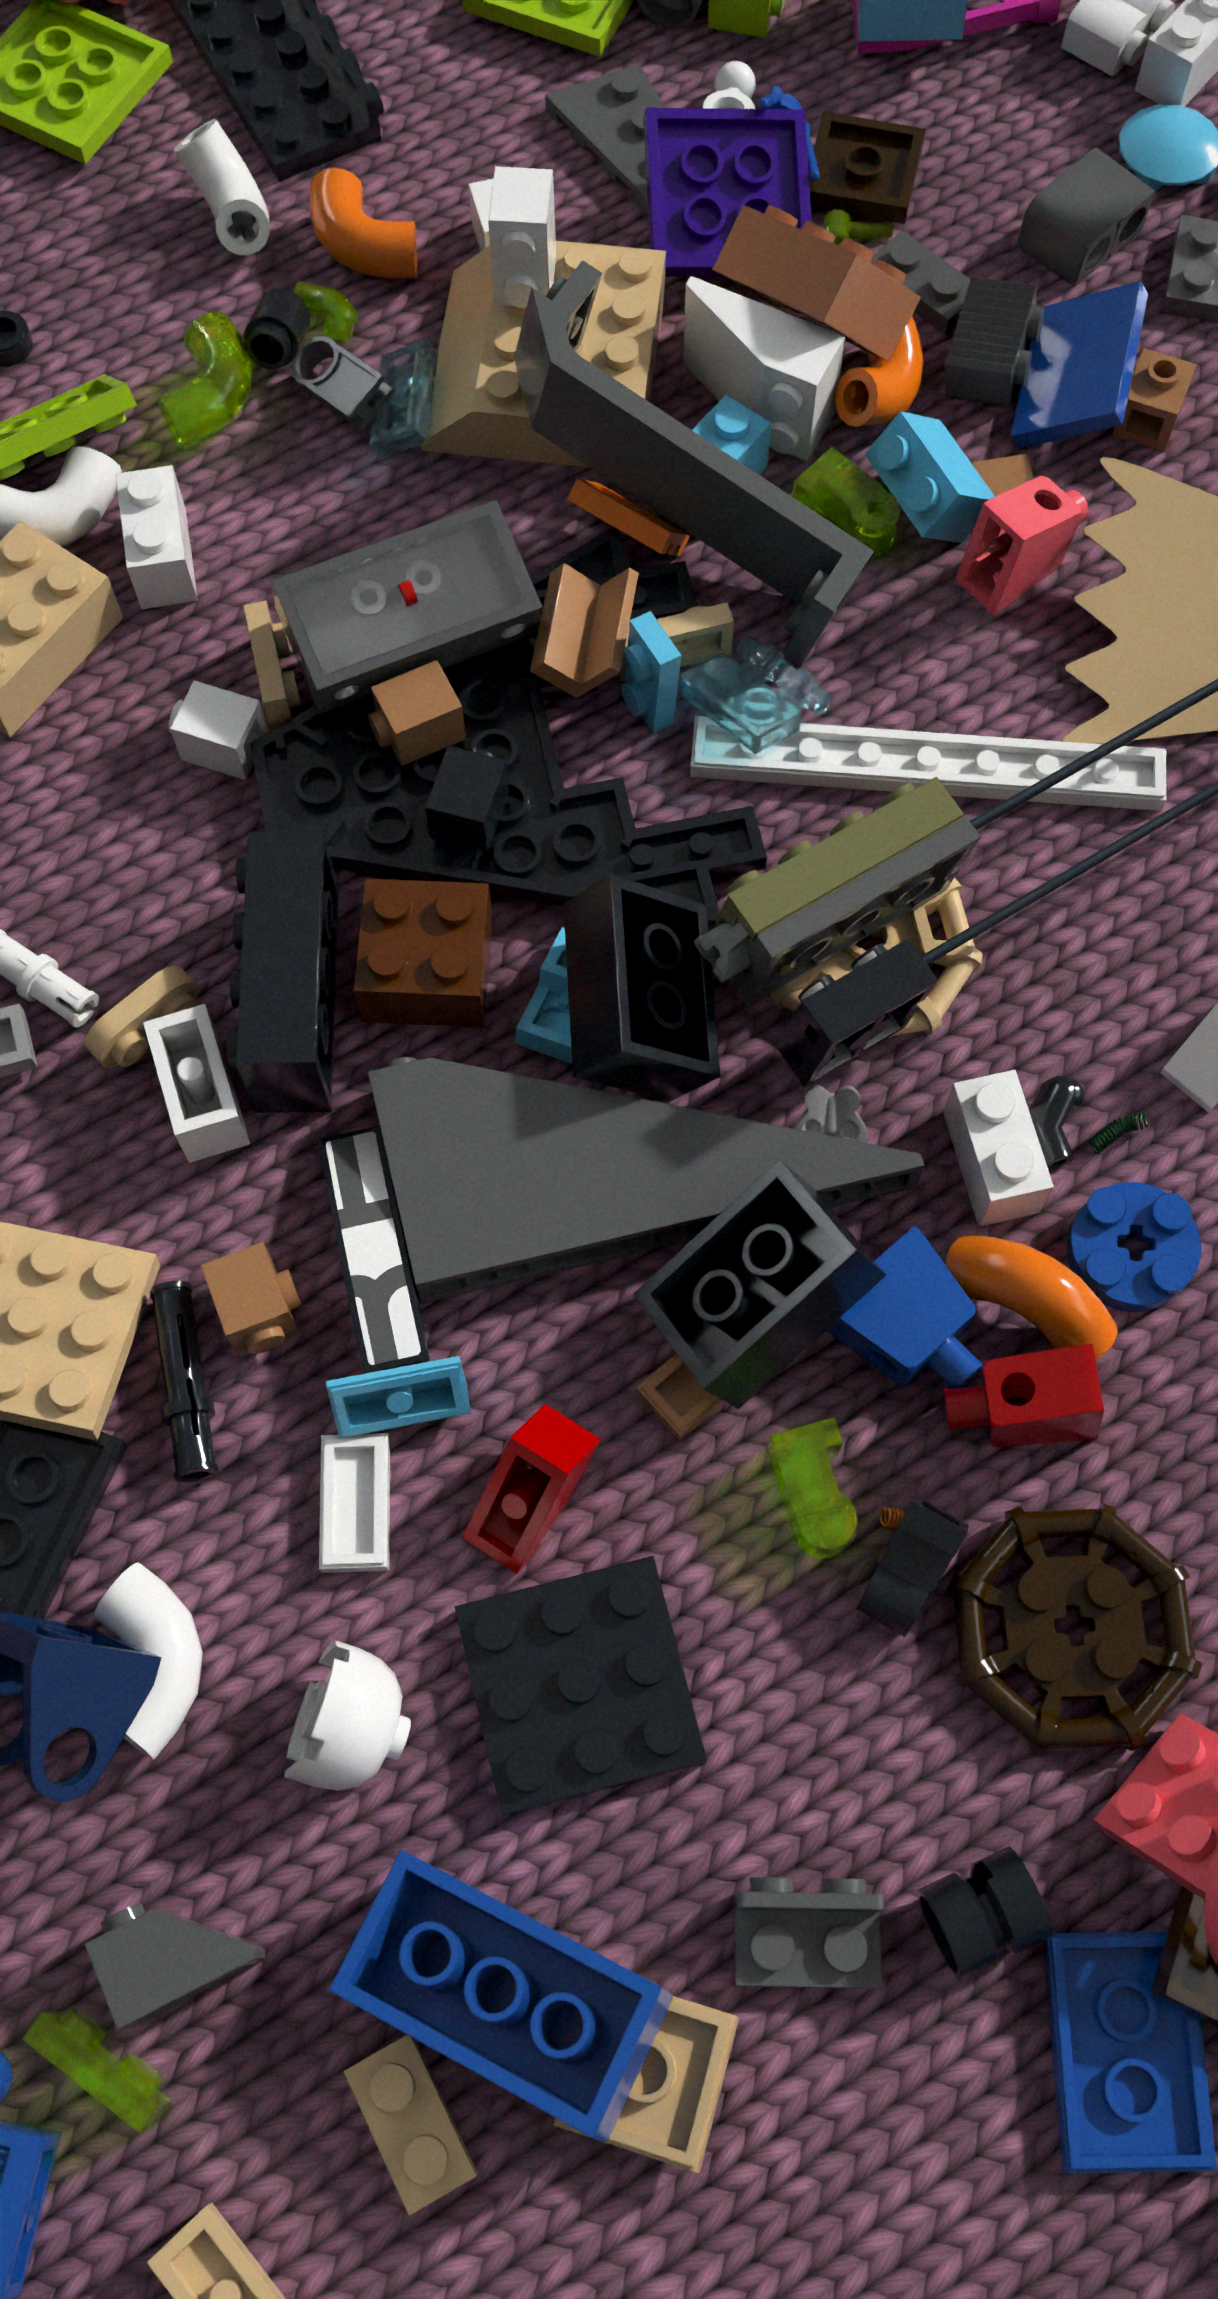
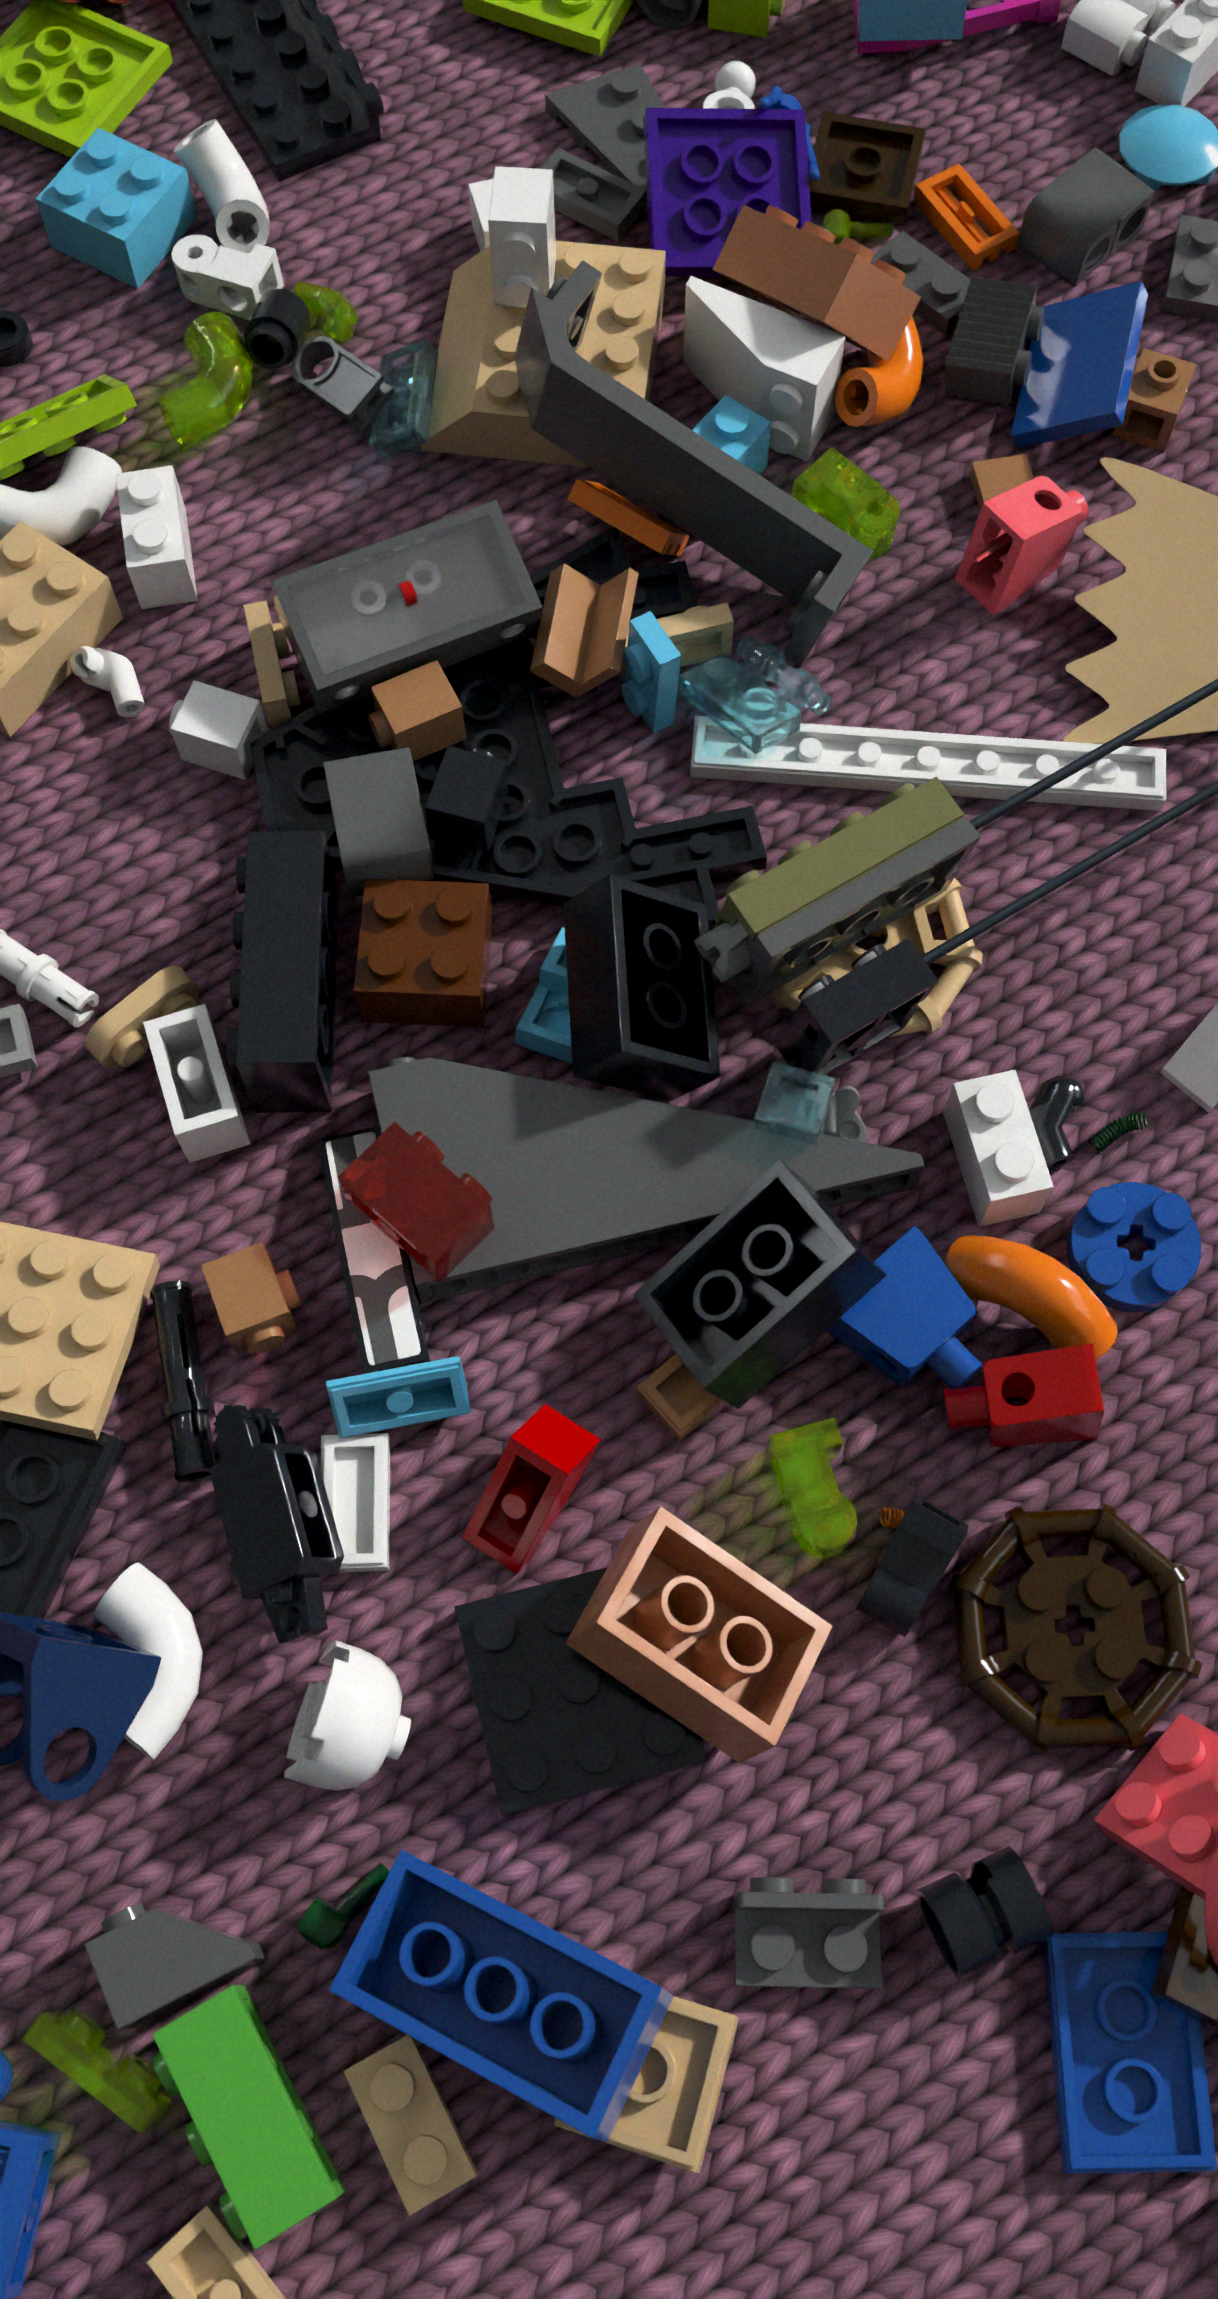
(110, 673): none -> white arm
(117, 207): none -> medium azure brick
(225, 276): none -> white leg
(245, 2116): none -> bright green brick
(275, 1520): none -> black hinge
(326, 1924): none -> dark green hand
(354, 238): orange cylinder -> none
(378, 818): none -> dark grey piece
(419, 1200): none -> clear red brick
(594, 195): none -> dark grey plate
(700, 1636): none -> nougat brick
(794, 1103): none -> clear light blue tile
(929, 477): medium azure brick -> none
(956, 218): none -> orange tile

